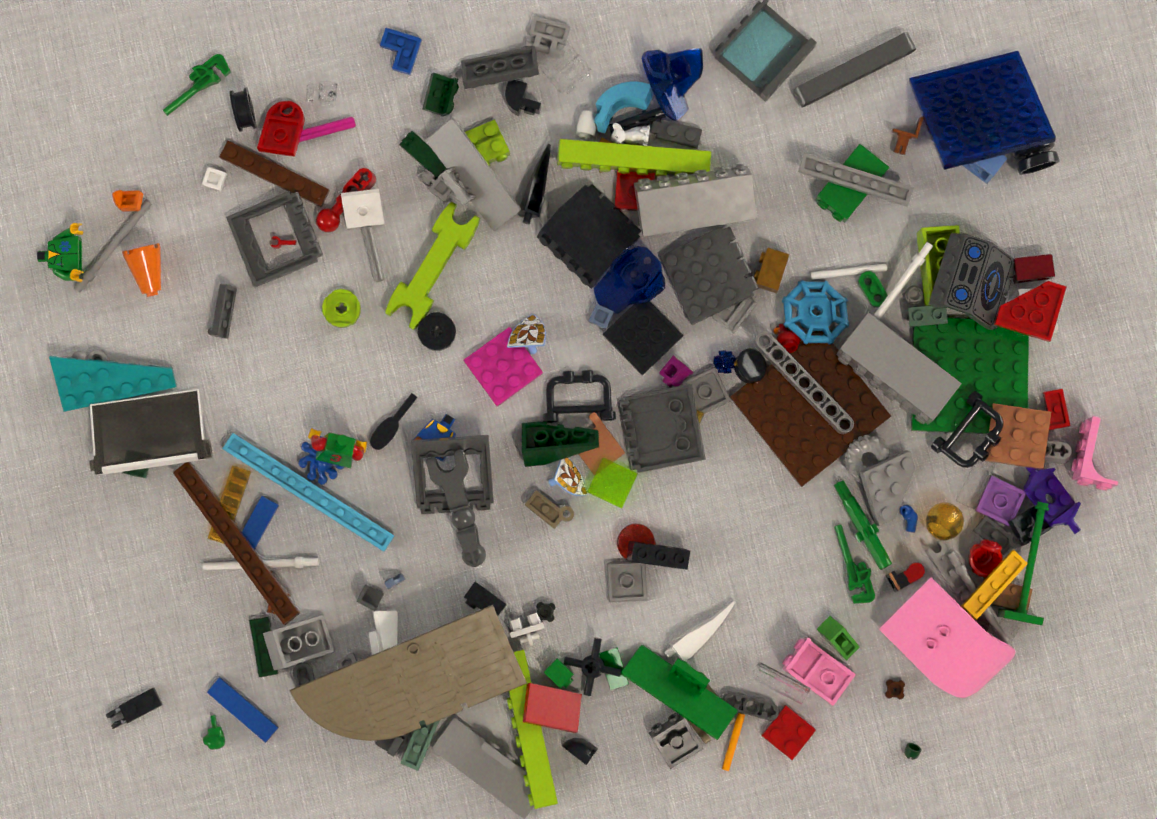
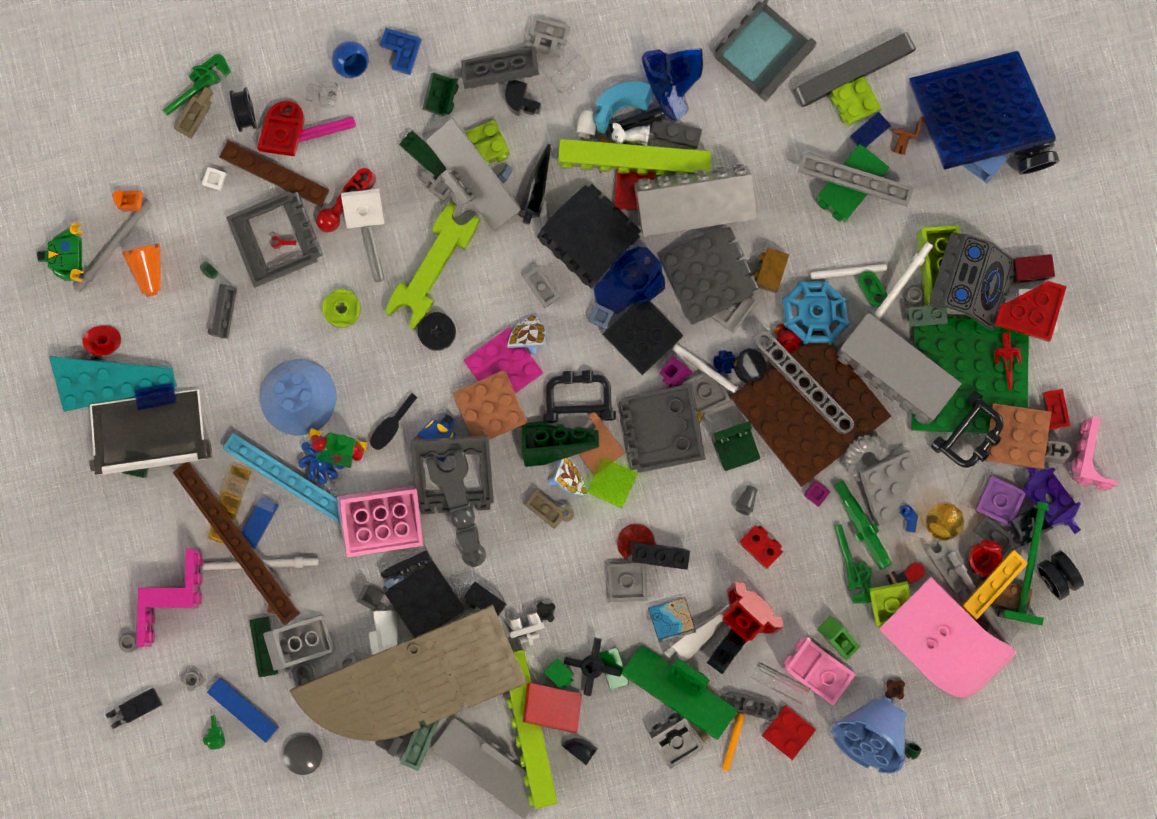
(101, 340): none -> red dish
(128, 642): none -> light grey plate
(155, 396): none -> clear blue plate
(169, 598): none -> dark pink bracket
(192, 674): none -> light grey plate
(194, 113): none -> dark tan hinge
(208, 270): none -> clear green tile
(249, 492): none -> clear tile
(298, 397): none -> medium blue cone
(302, 755): none -> dark grey dish
(350, 59): none -> blue helmet
(380, 520): none -> bright pink slope
(404, 566): none -> black hinge
(424, 600): none -> black plate
(490, 406): none -> nougat plate
(504, 174): none -> sand blue tile
(541, 287): none -> light grey plate
(672, 620): none -> tile
(705, 368): none -> white bar
(726, 651): none -> black brick
(736, 446): none -> dark green bracket
(746, 502): none -> dark grey cone
(749, 613): none -> red slope
(761, 546): none -> red brick
(816, 493): none -> magenta tile
(855, 101): none -> lime plate
(870, 130): none -> clear blue plate
(873, 735): none -> medium blue cone
(888, 600): none -> lime plate
(1007, 353): none -> red piece
(1060, 575): none -> black wheel

